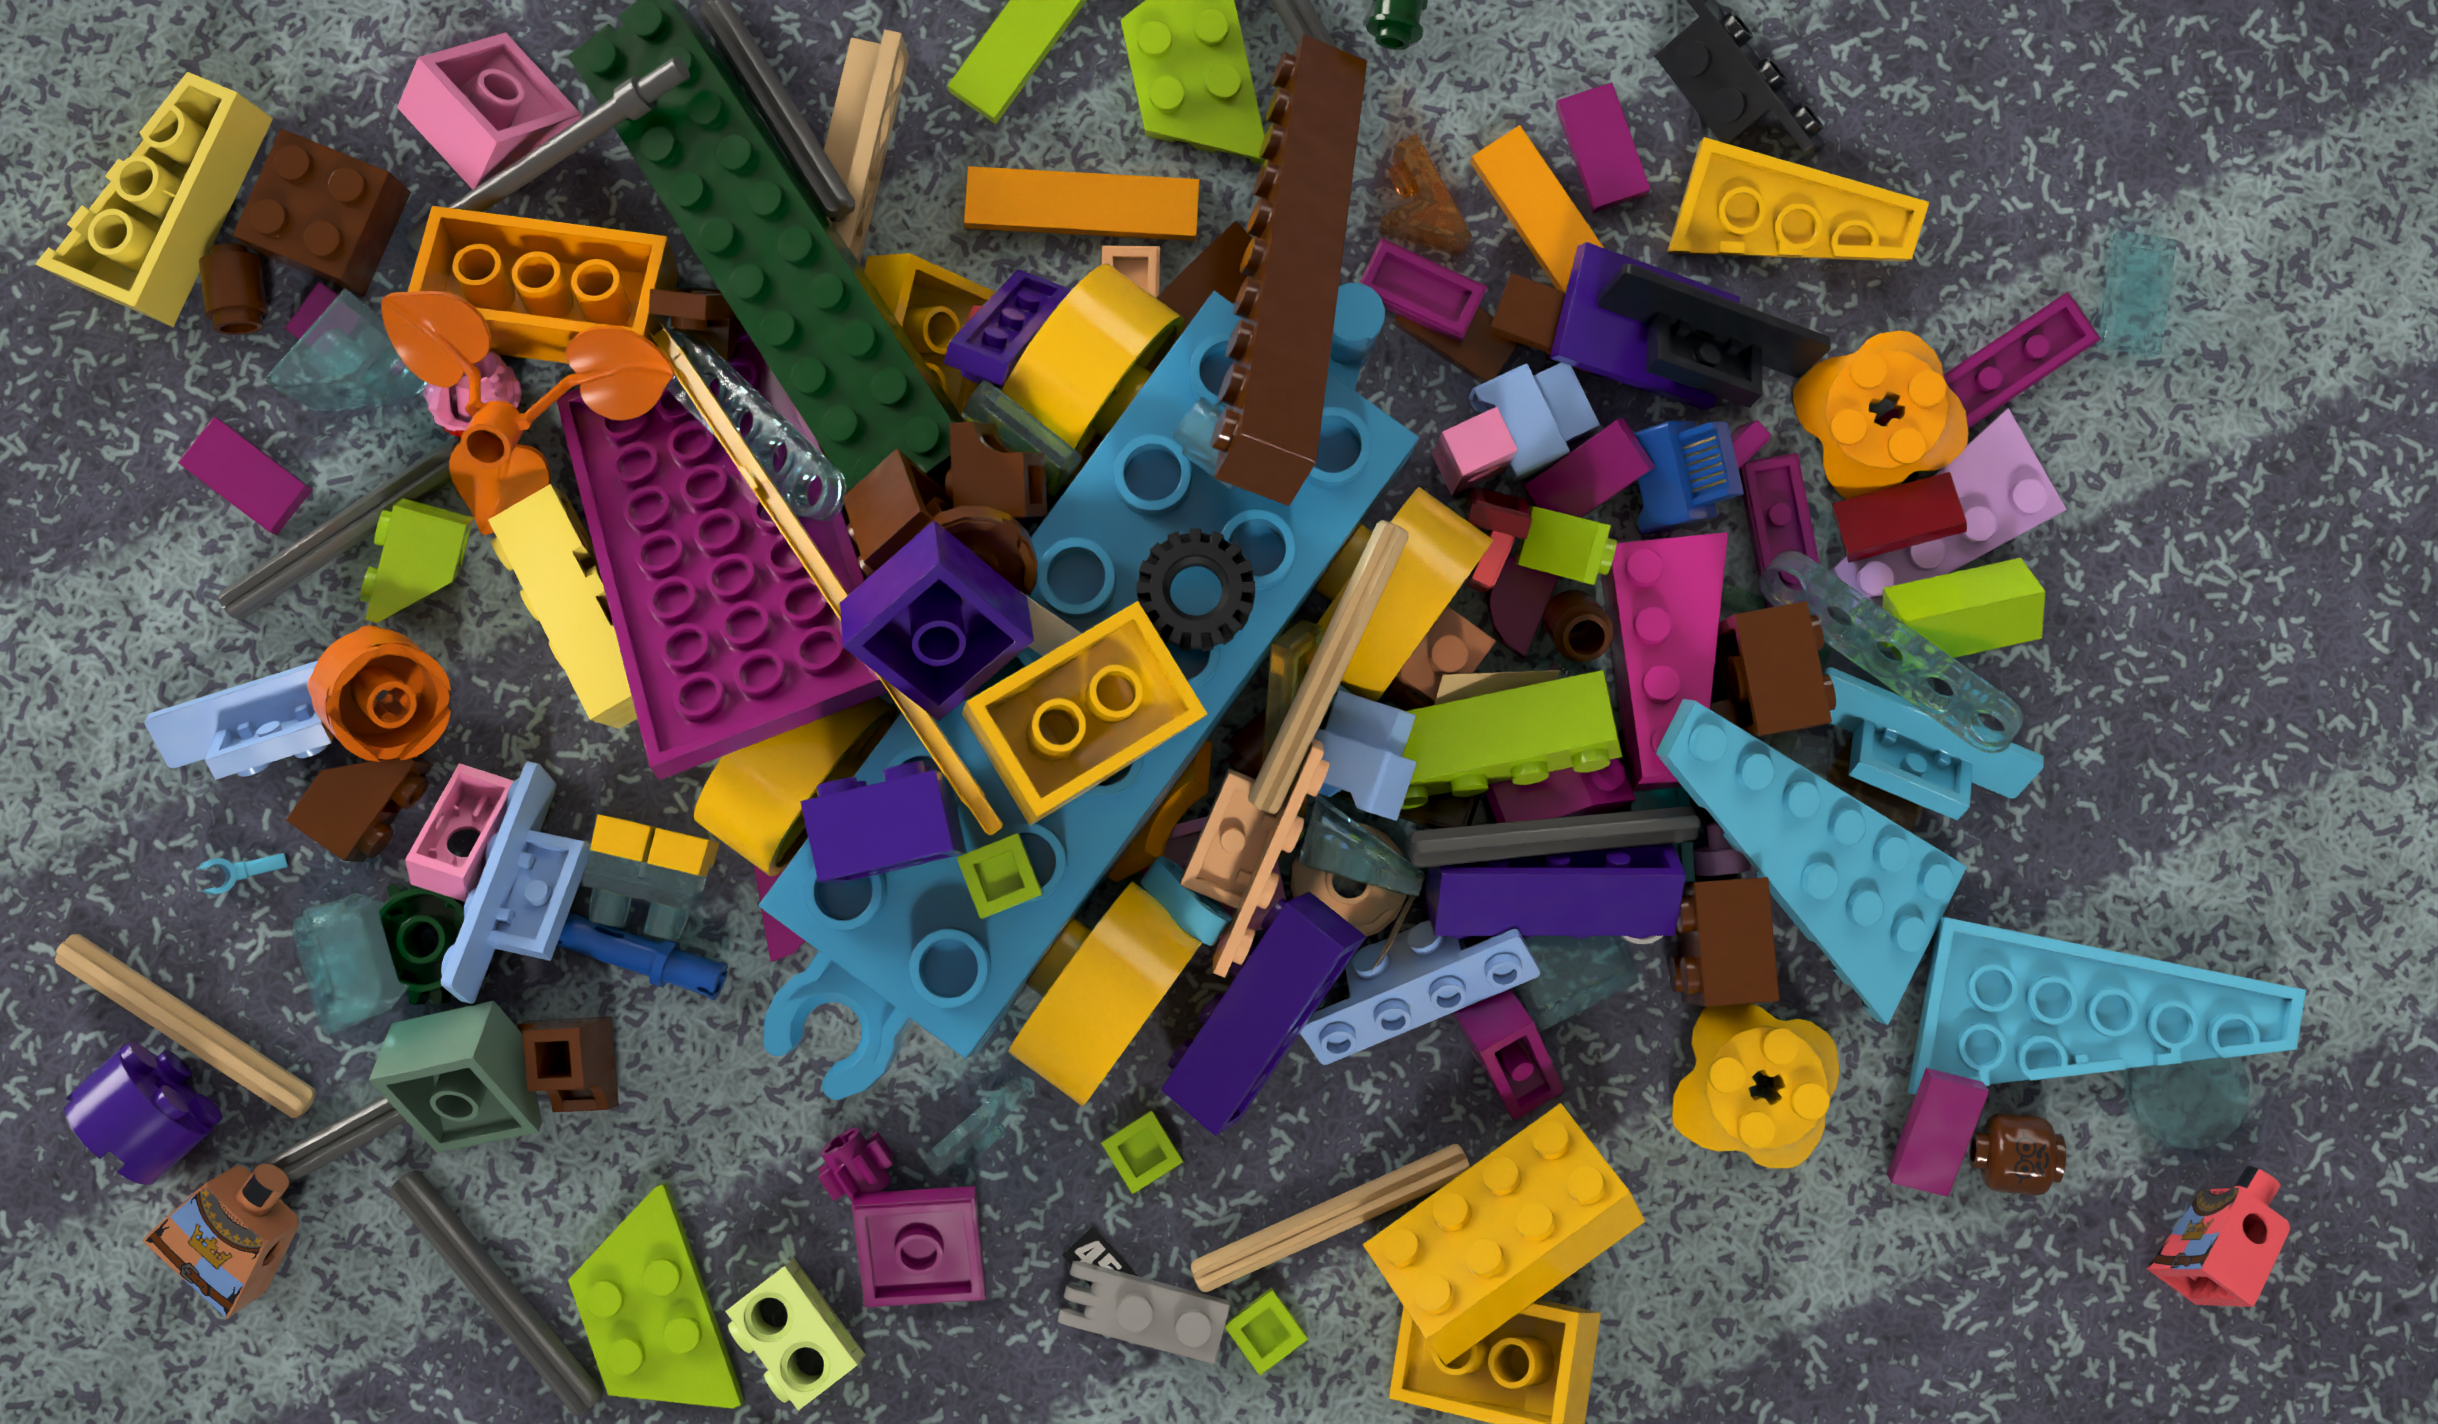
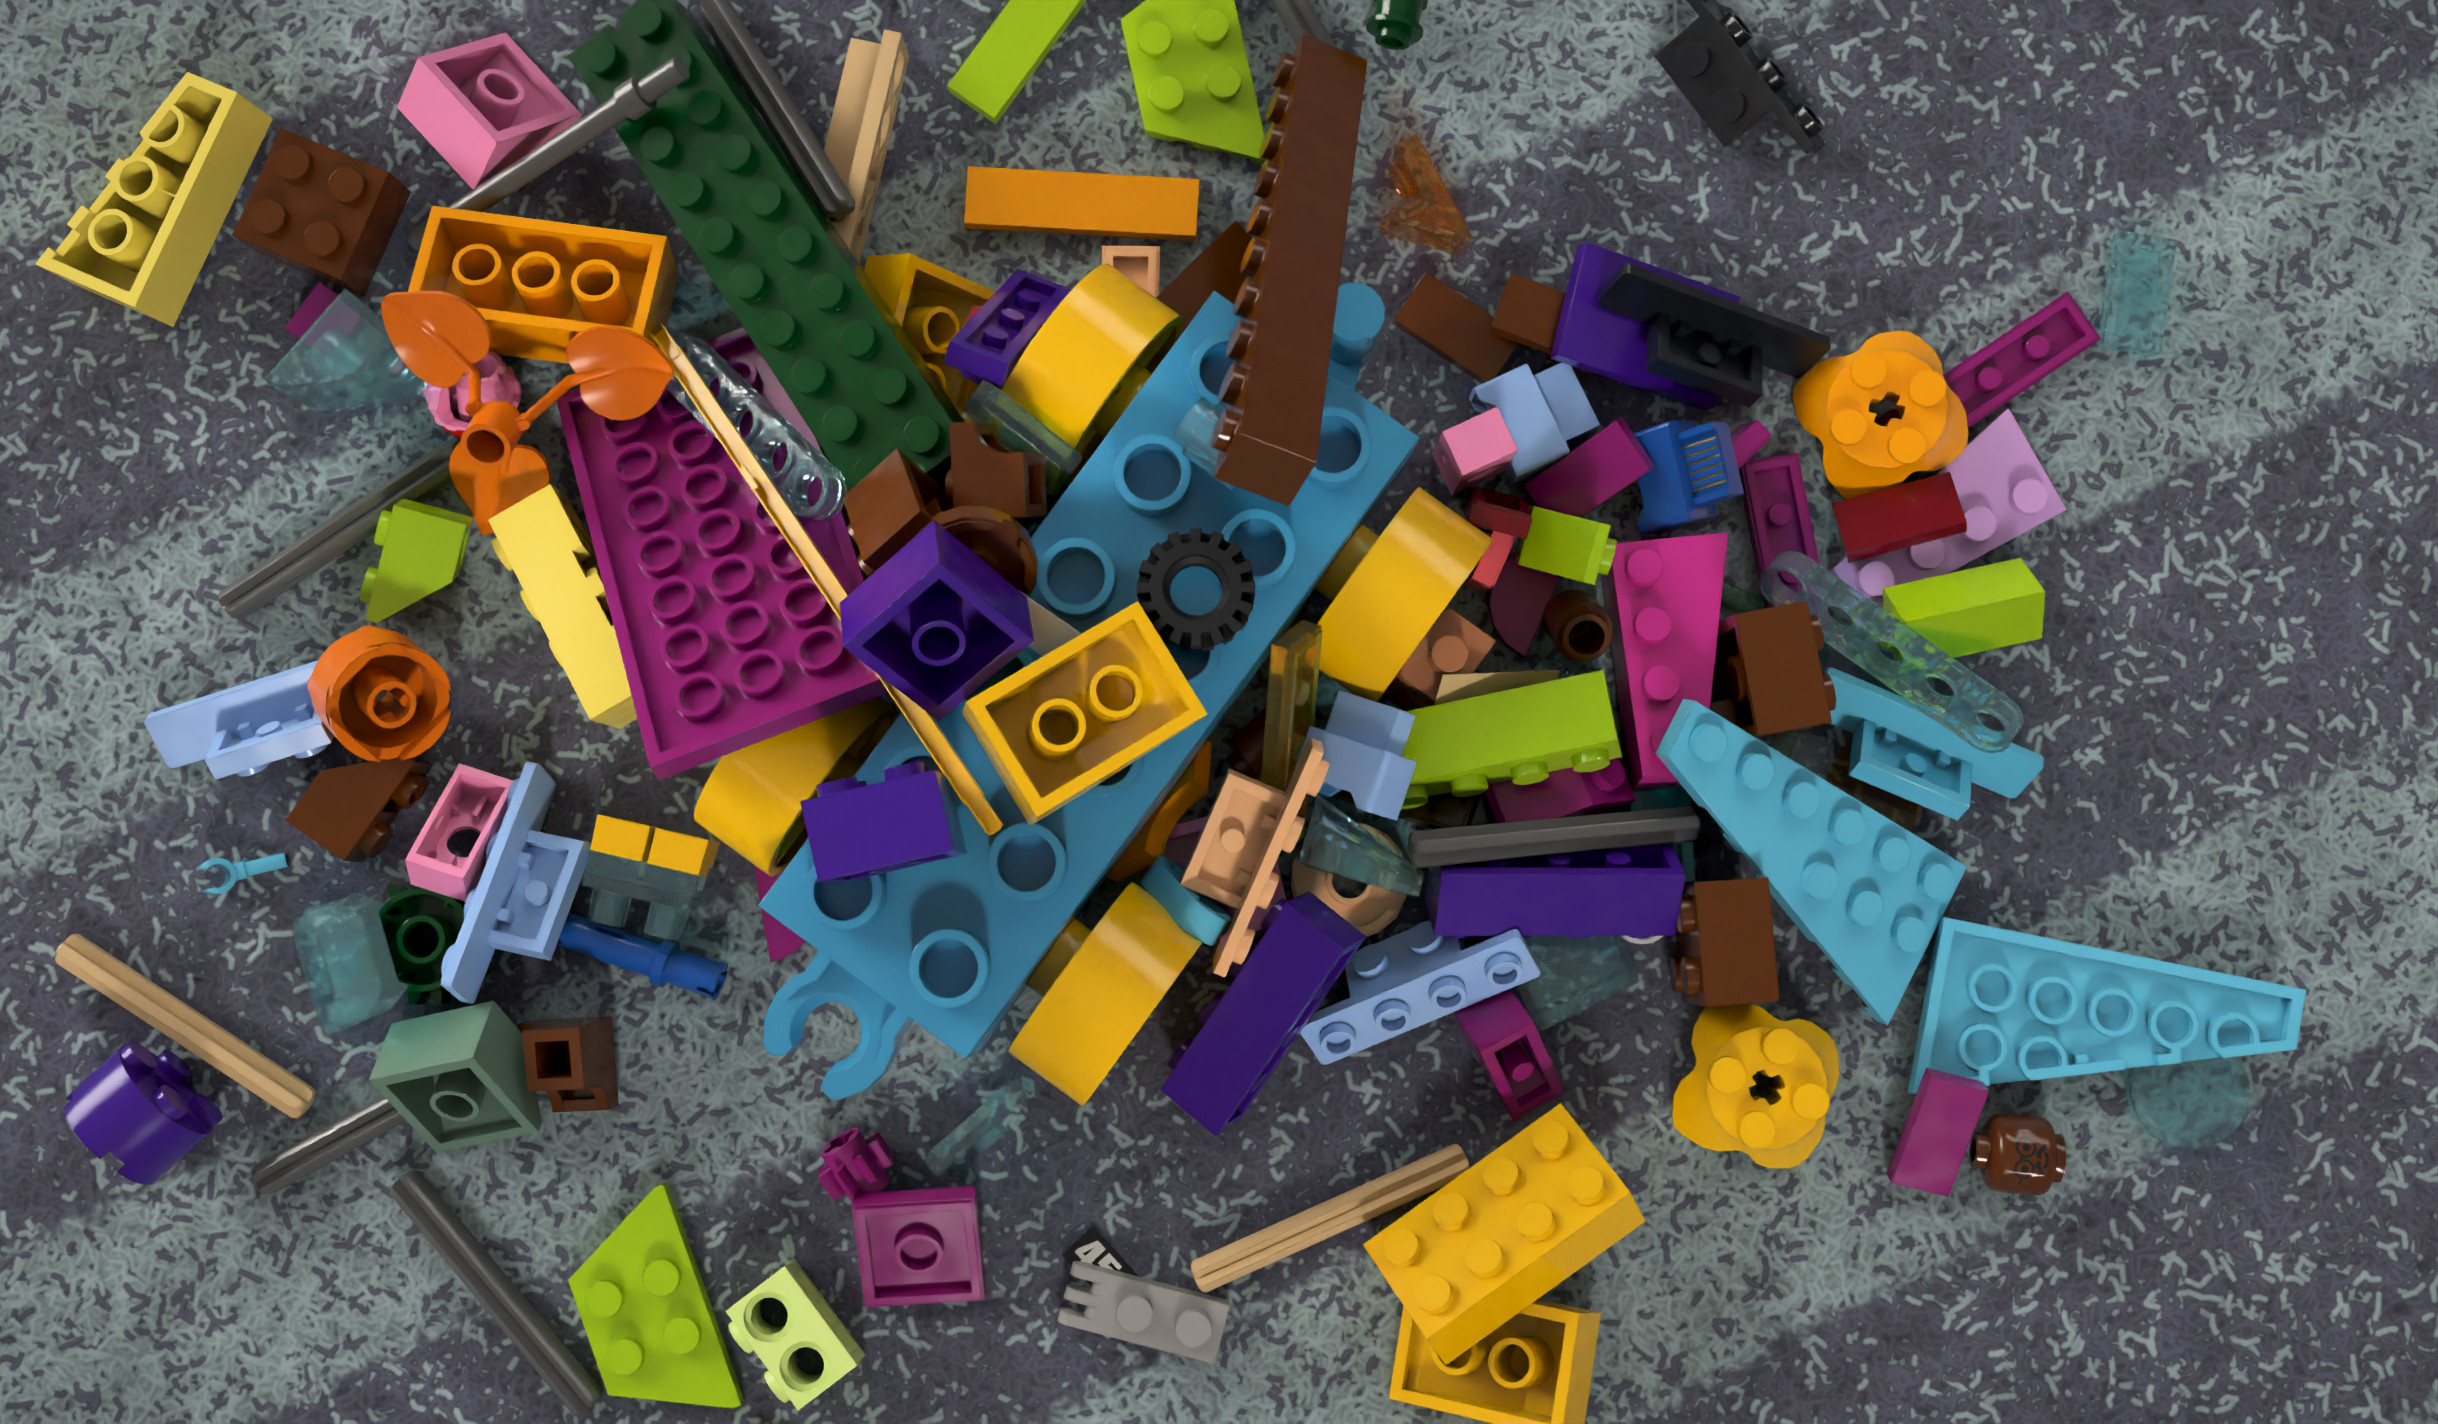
(229, 1236): torso -> none
(233, 289): reddish brown brick -> none
(245, 475): magenta tile -> none
(700, 314): reddish brown slope -> none
(999, 876): lime tile -> none
(1142, 1151): lime tile -> none
(1265, 1331): lime tile -> none
(1328, 666): tan axle -> none
(1395, 929): tan sticker -> none
(1423, 290): magenta tile -> none
(1534, 203): light orange tile -> none
(1602, 147): magenta tile -> none
(1718, 856): lavender tile -> none
(1777, 208): yellow wing -> none
(2225, 1243): coral torso -> none

